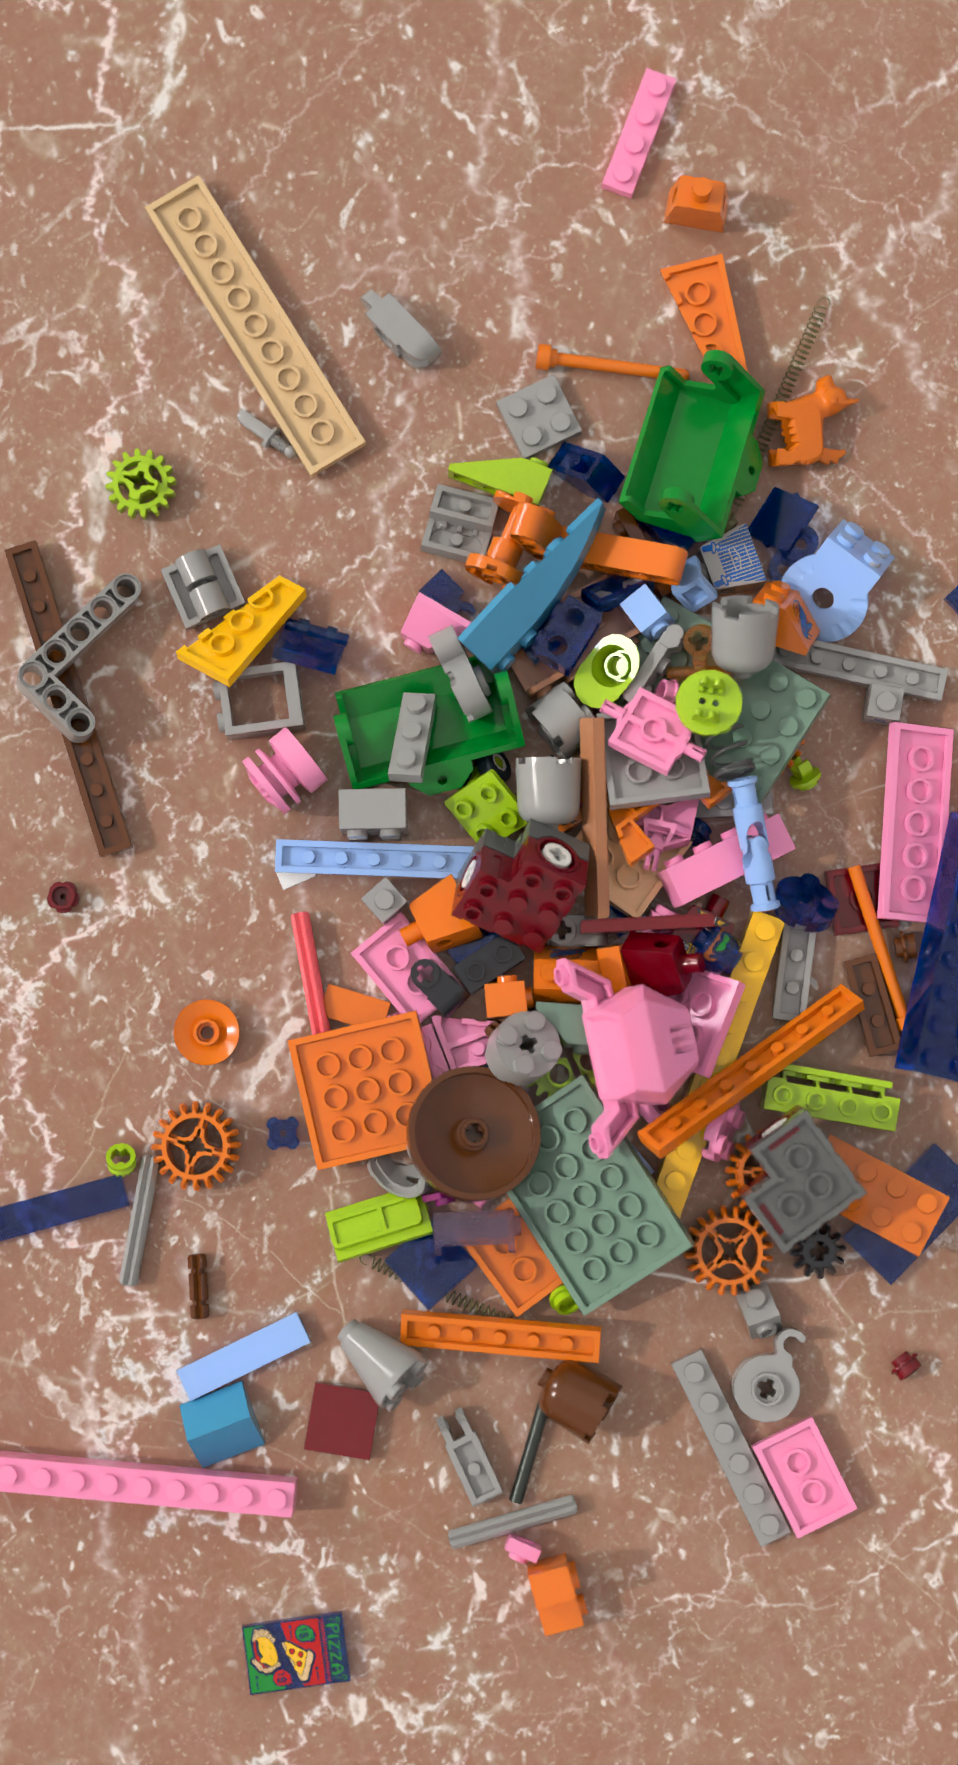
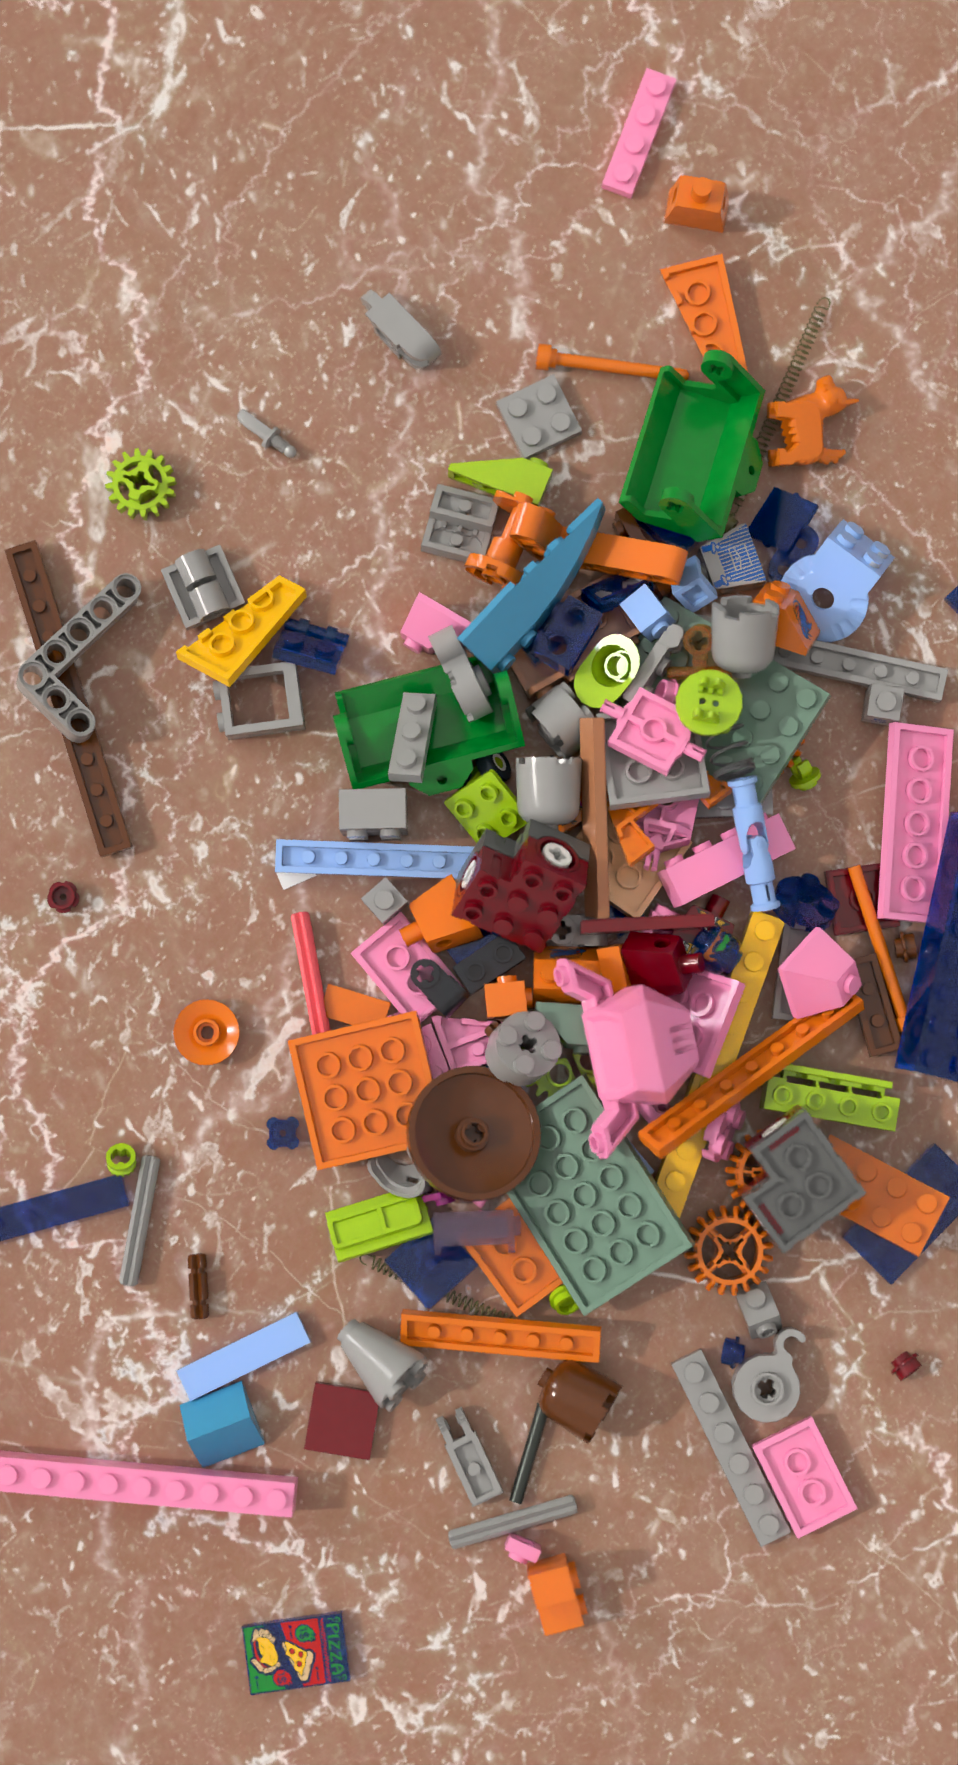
(190, 1160): orange gear -> none
(255, 326): tan plate -> none
(284, 771): bright pink wheel -> none
(447, 593): clear blue plate -> none
(587, 471): clear blue slope -> none
(700, 832): clear blue plate -> none
(732, 1352): none -> clear blue plate
(818, 976): none -> bright pink slope
(825, 1258): black gear -> none

